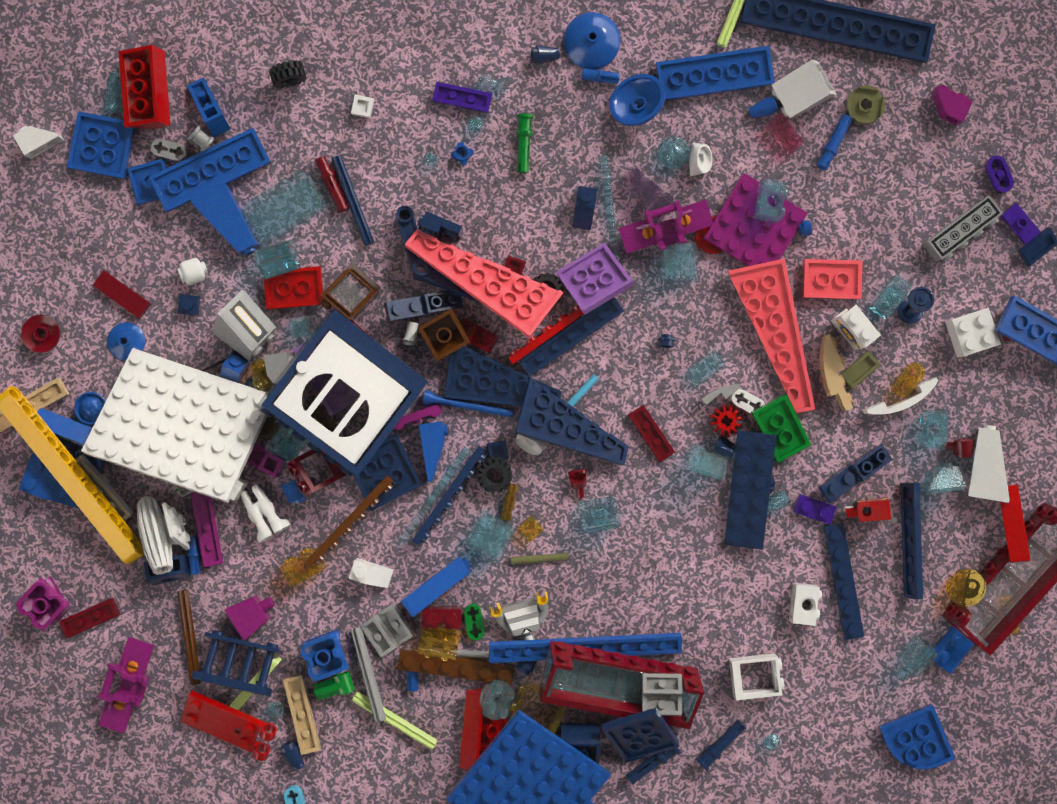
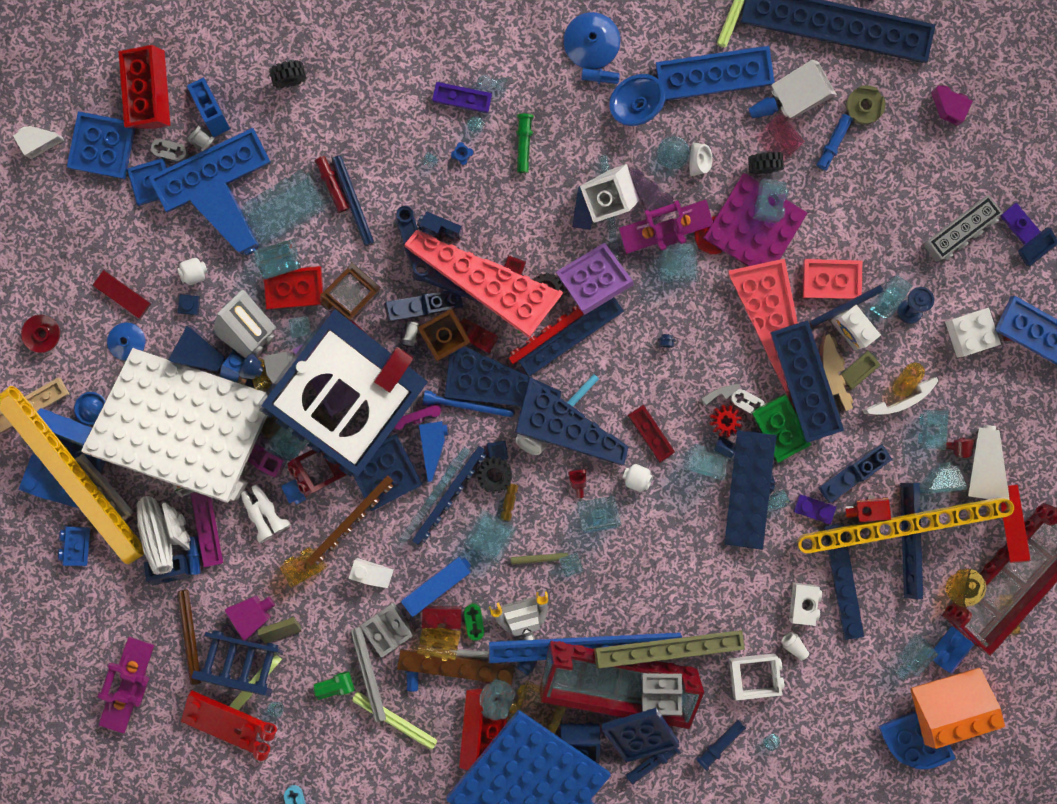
(43, 604): magenta piece -> none
(74, 545): none -> blue bracket
(89, 618): dark red tile -> none
(113, 97): clear light blue hinge -> none
(196, 351): none -> dark blue slope
(251, 367): none -> dark blue cone
(279, 630): none -> olive tile
(292, 755): dark blue cone -> none
(302, 714): tan plate -> none
(324, 655): blue piece -> none
(362, 106): white plate -> none
(393, 369): none -> dark red slope
(530, 528): clear yellow plate -> none
(544, 54): dark blue cone -> none
(571, 564): none -> clear light blue tile
(610, 193): none -> white slope
(637, 478): none -> white head
(668, 649): none -> olive plate
(704, 368): clear light blue tile -> none
(766, 163): none -> black tyre
(794, 645): none -> white cone
(805, 228): blue plate -> none
(807, 381): none -> dark blue plate
(846, 306): none -> dark blue bar
(913, 525): none -> yellow beam
(956, 708): none -> orange slope
(1002, 173): dark purple plate -> none

